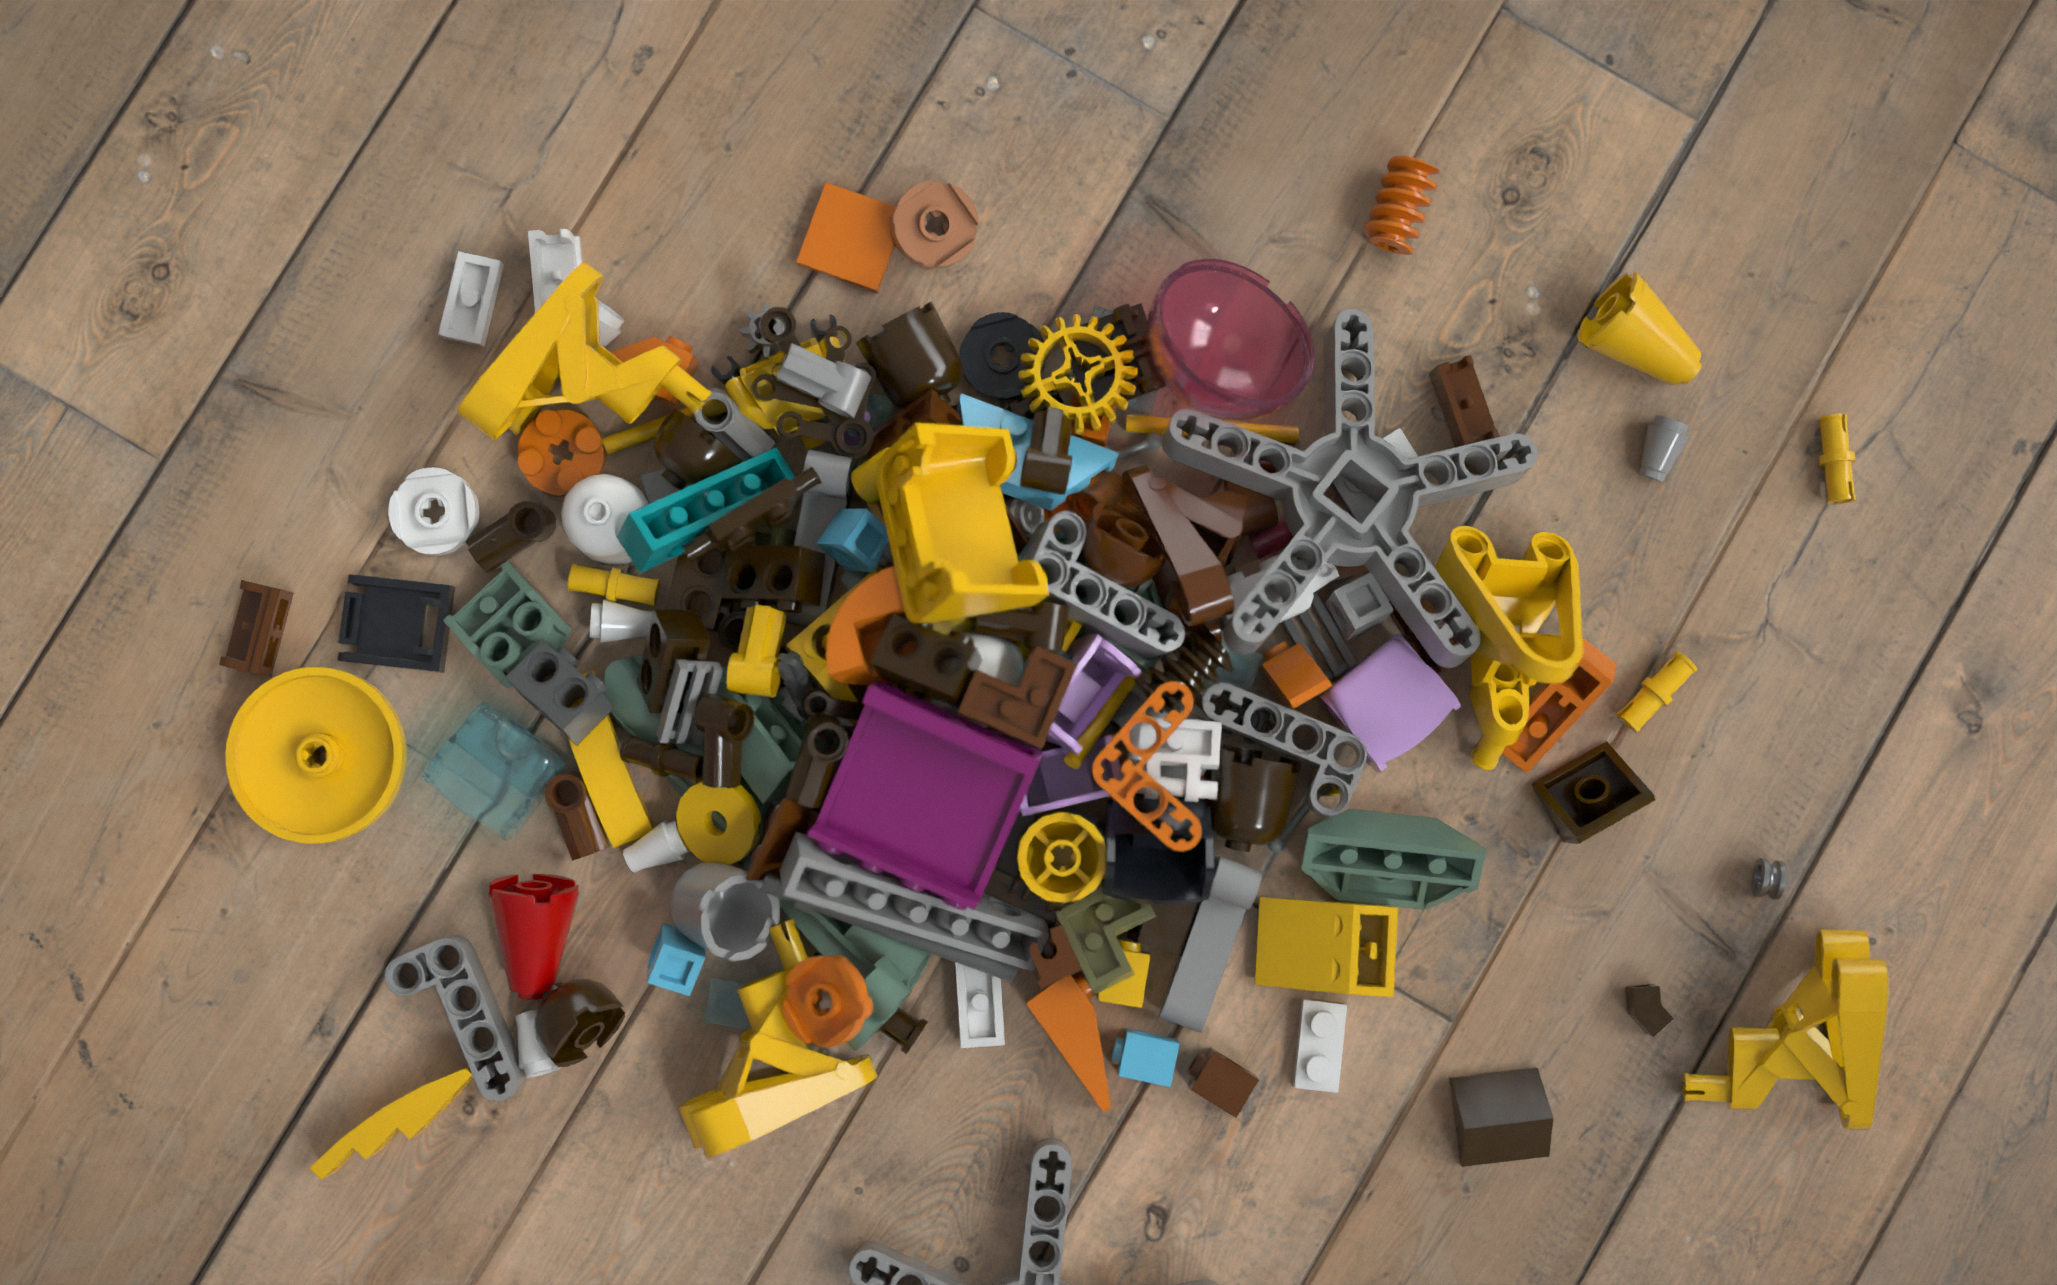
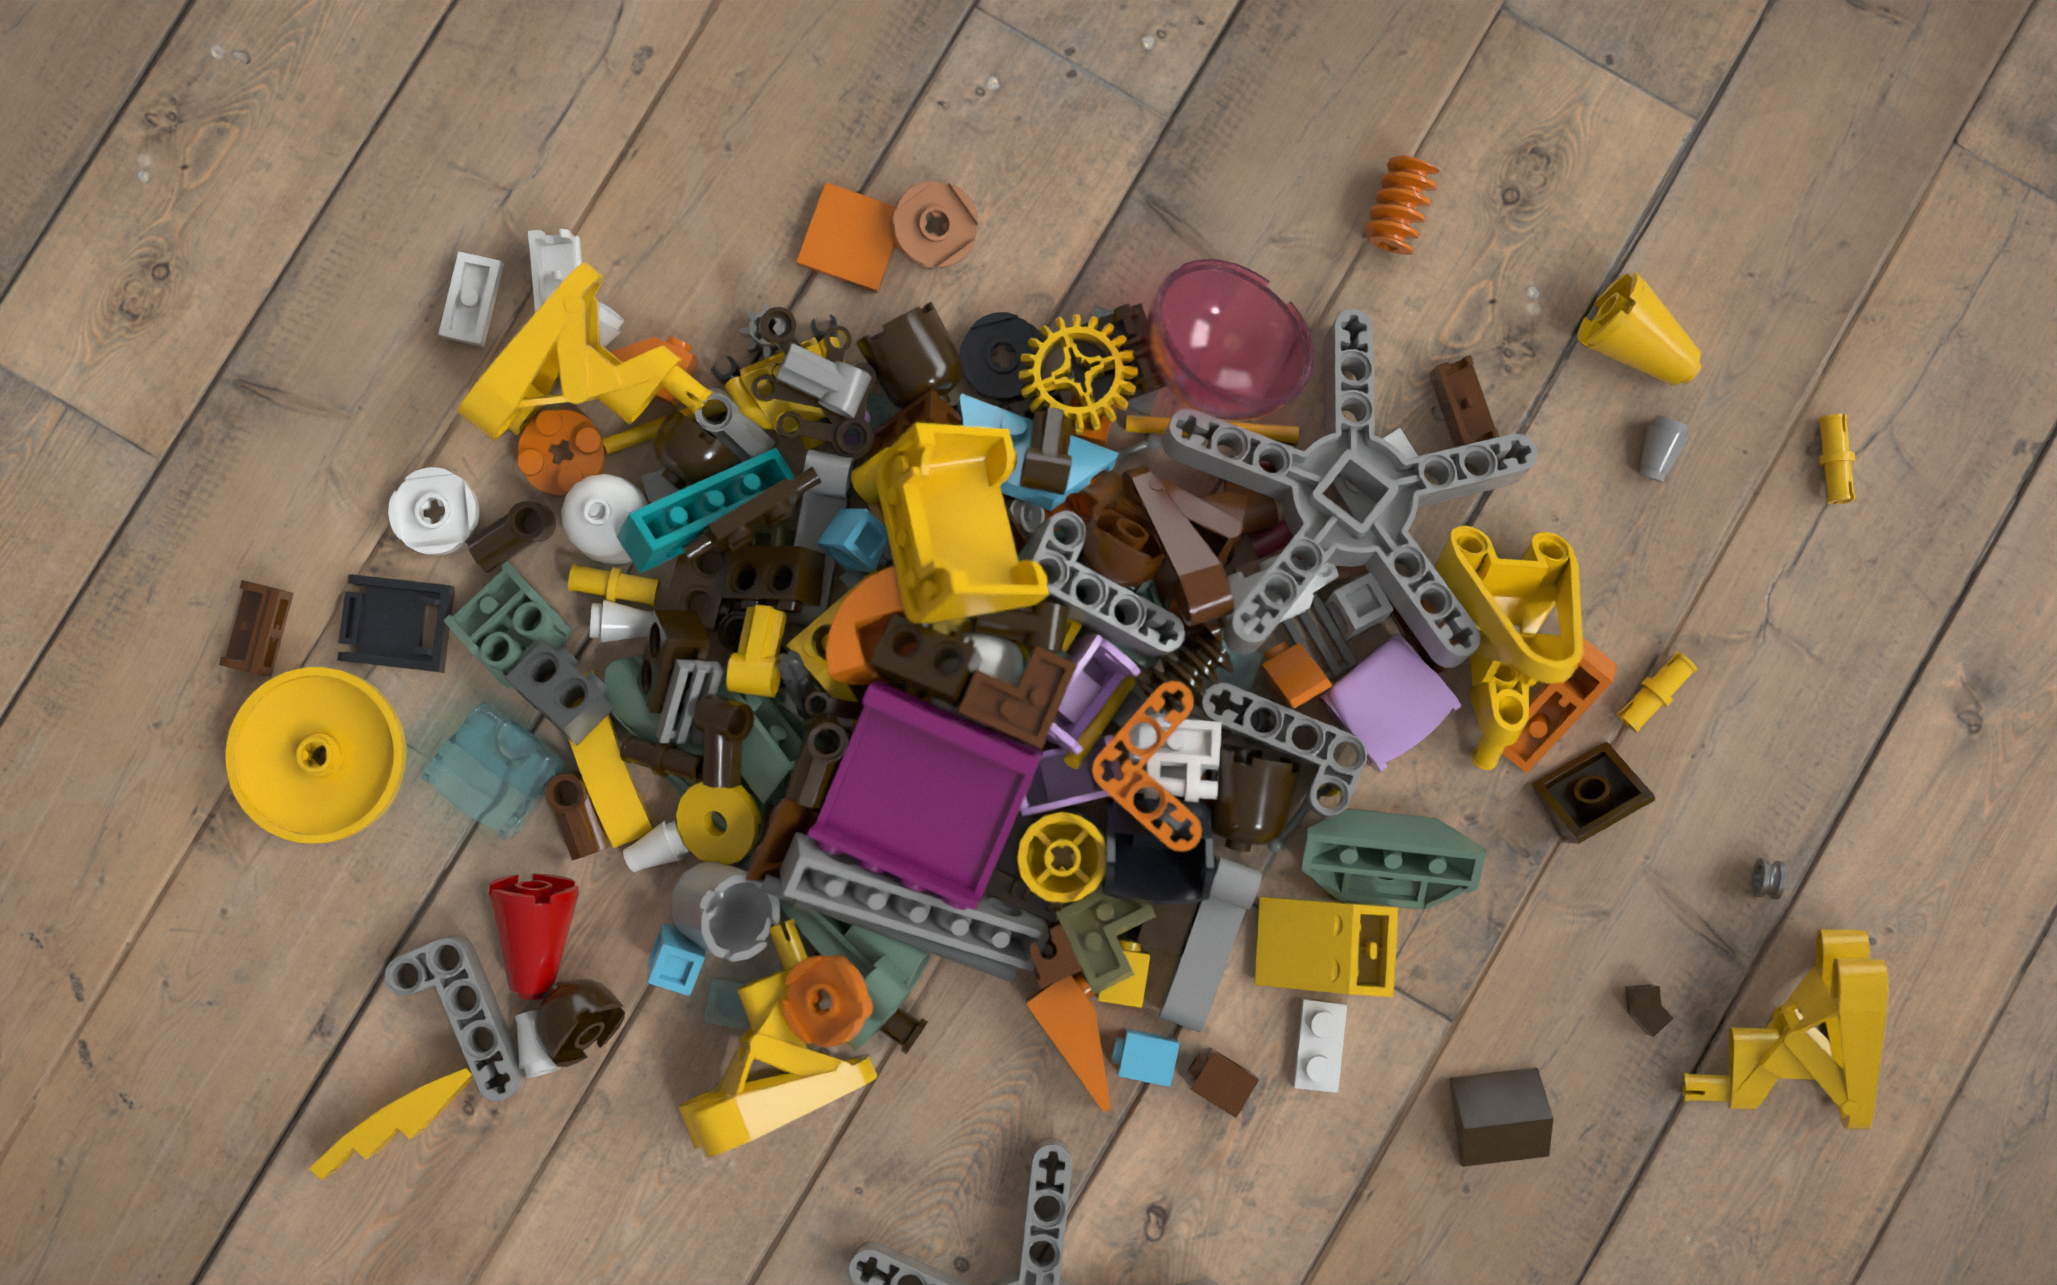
(979, 1008): white plate -> none

